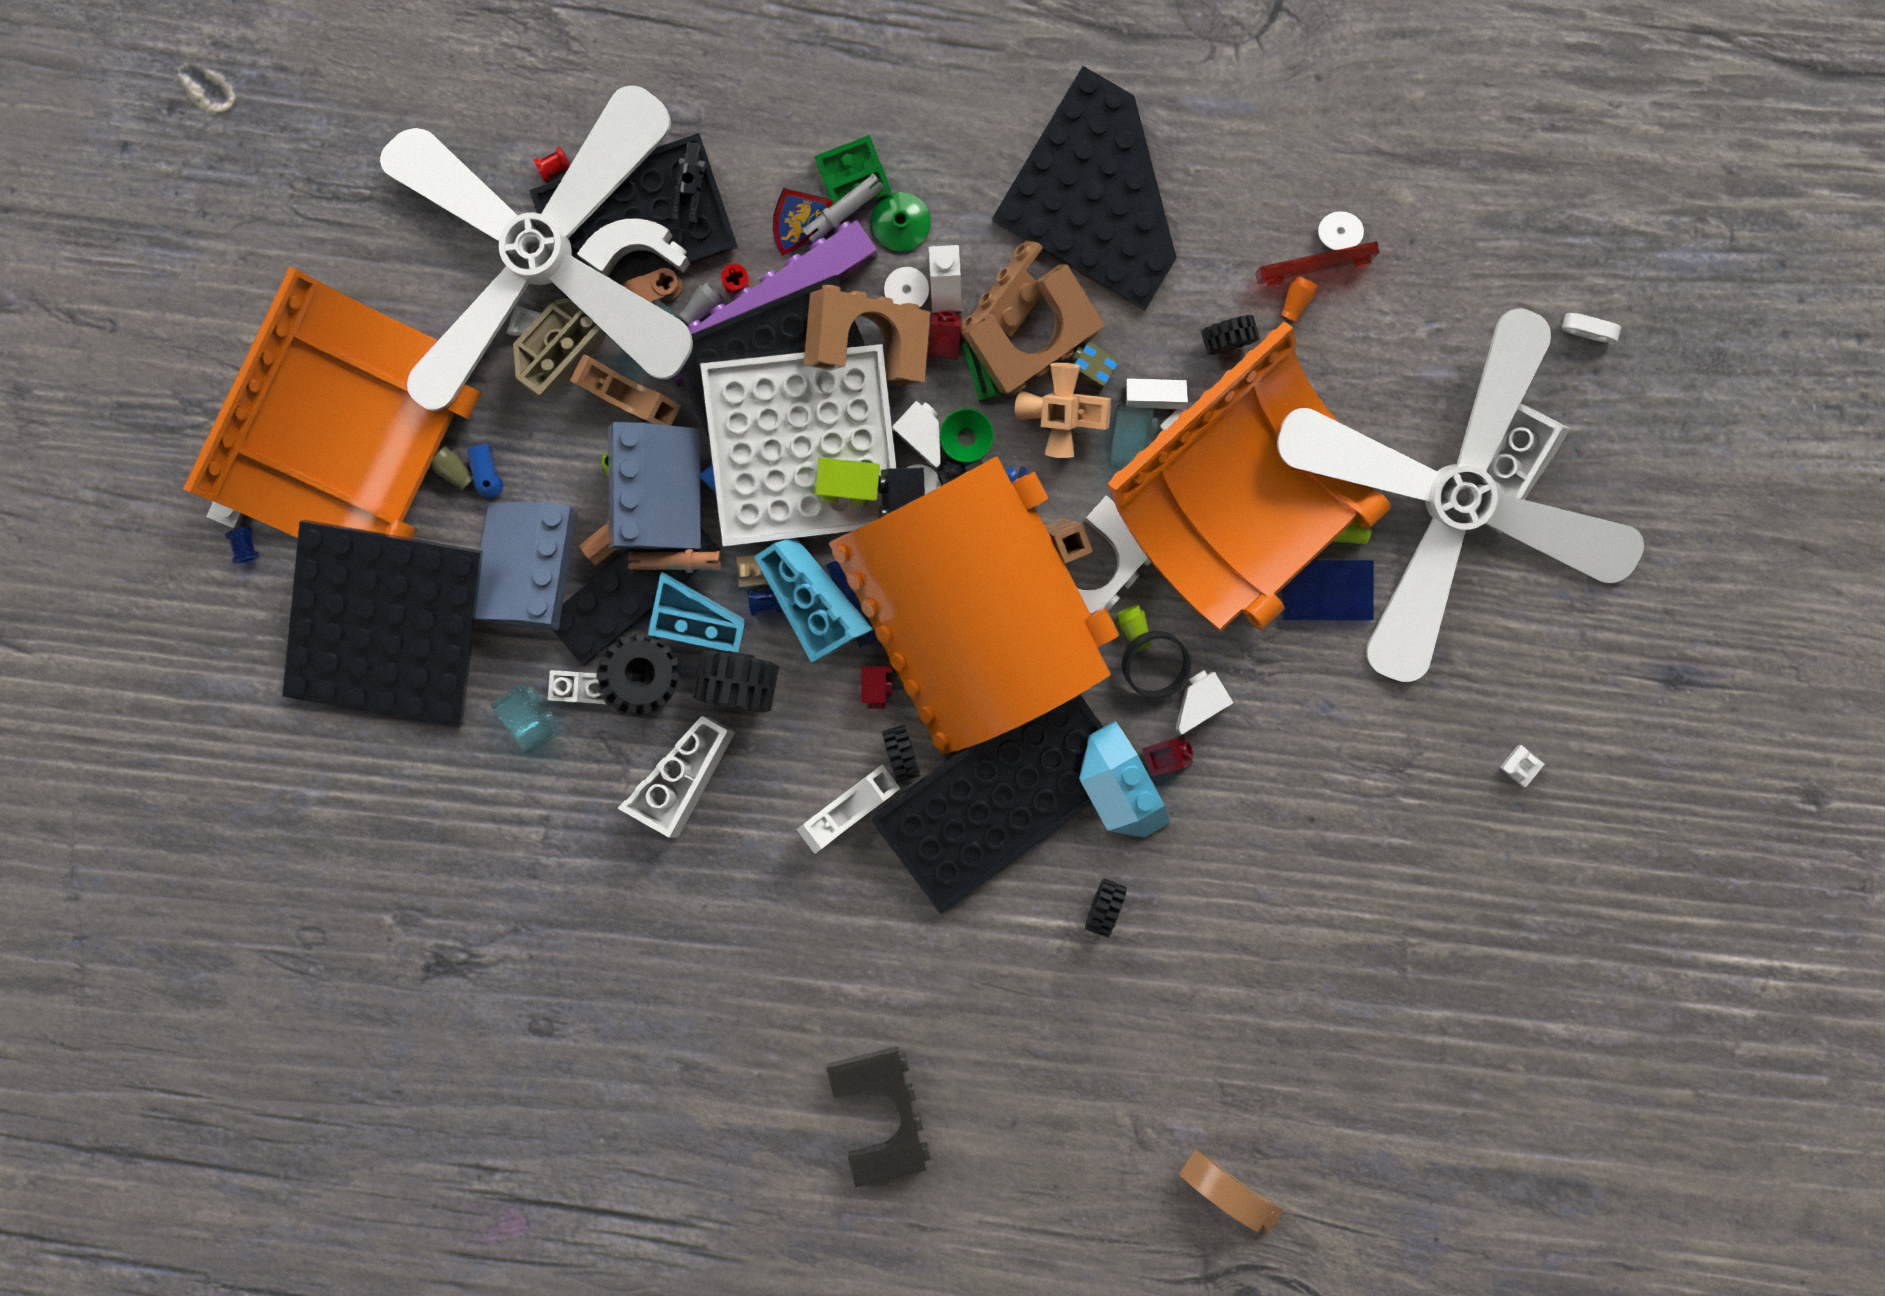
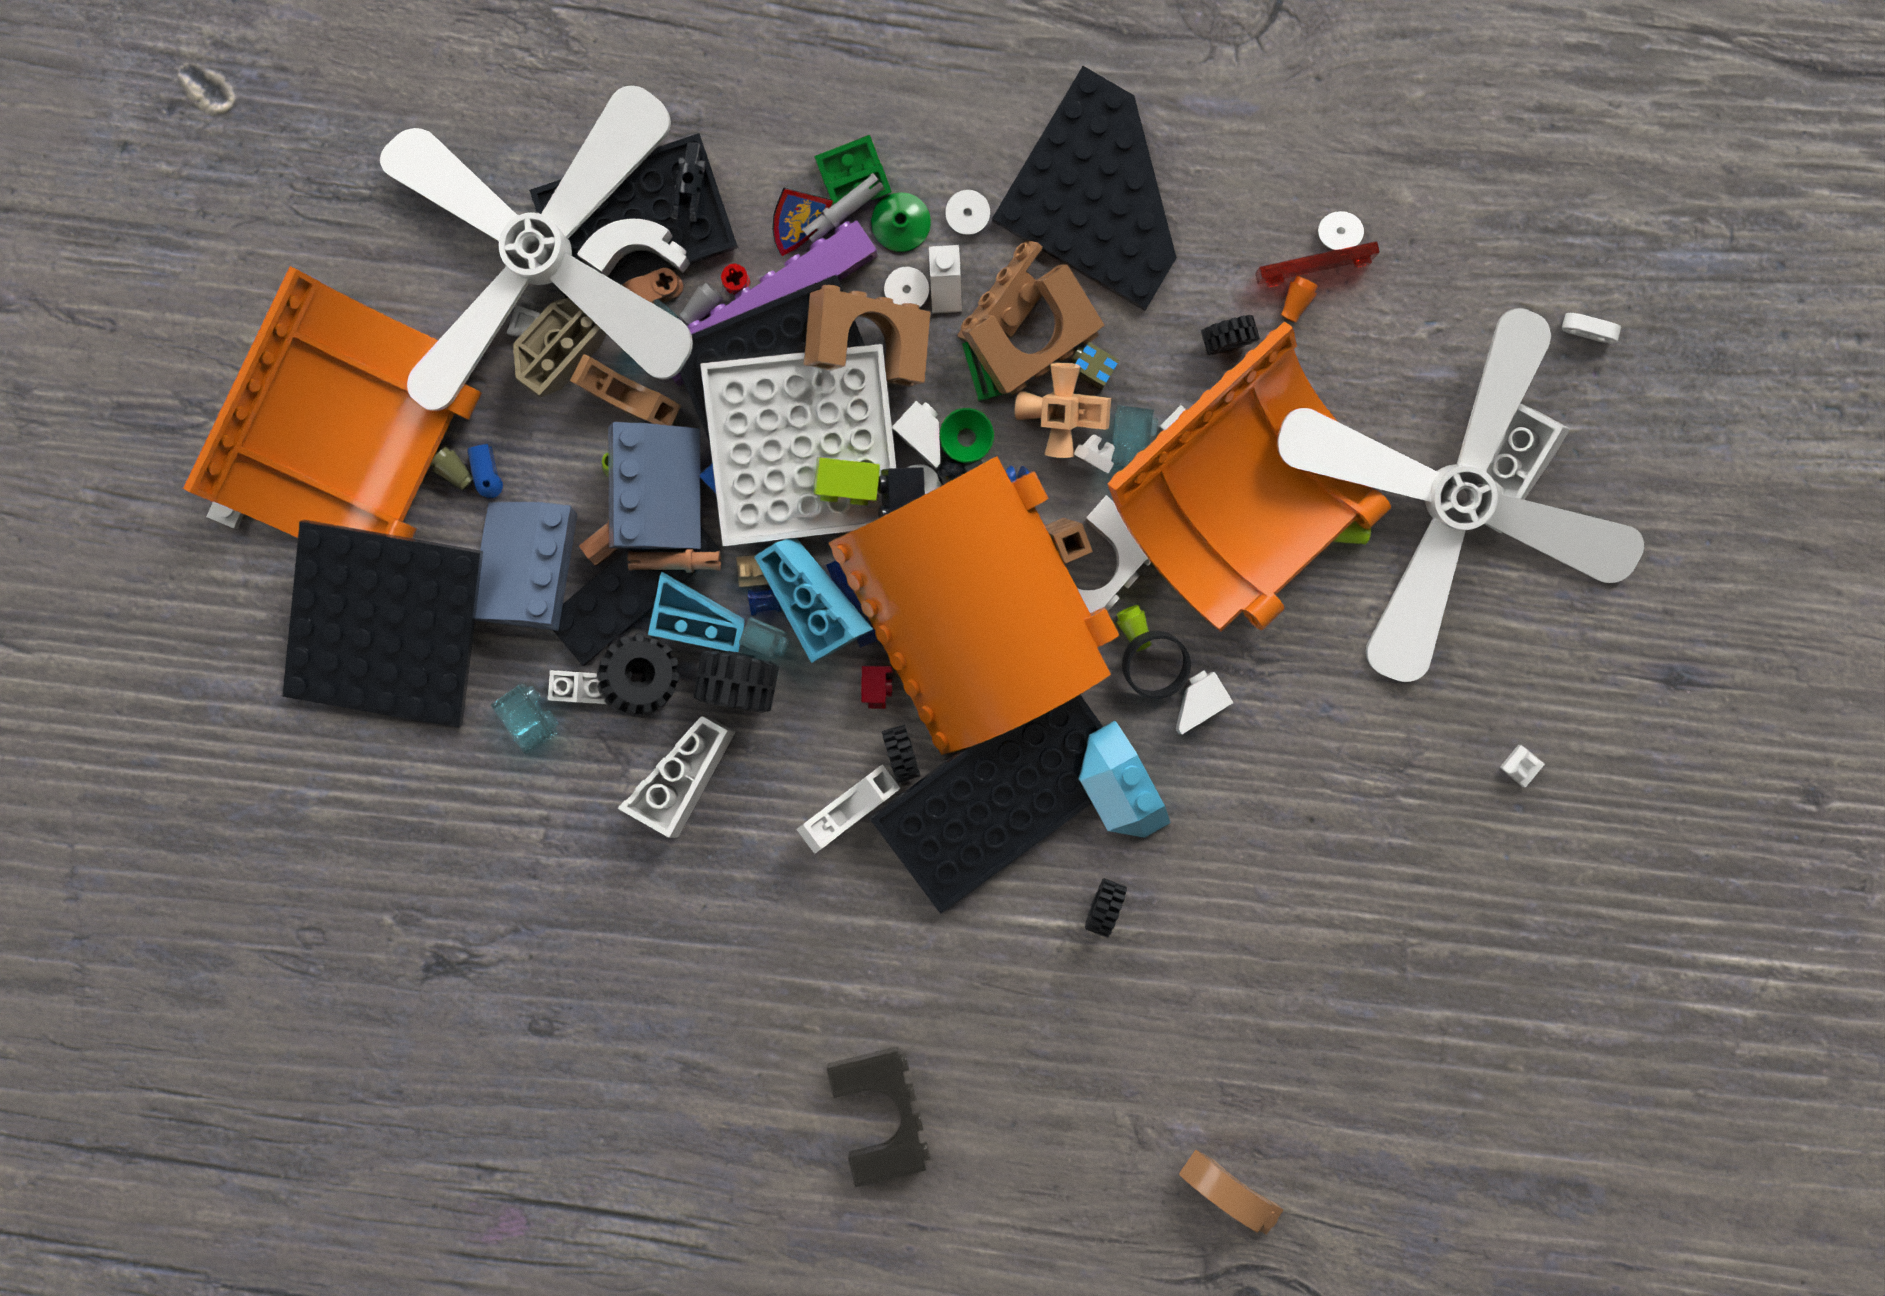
(242, 545): clear blue bush -> none
(552, 164): red bush -> none
(764, 639): none -> clear light blue brick
(945, 335): dark red bracket -> none
(967, 212): none -> white piece
(1098, 458): none -> white tile
(1156, 393): white tile -> none
(1168, 755): dark red bracket -> none
(1331, 592): clear blue plate -> none

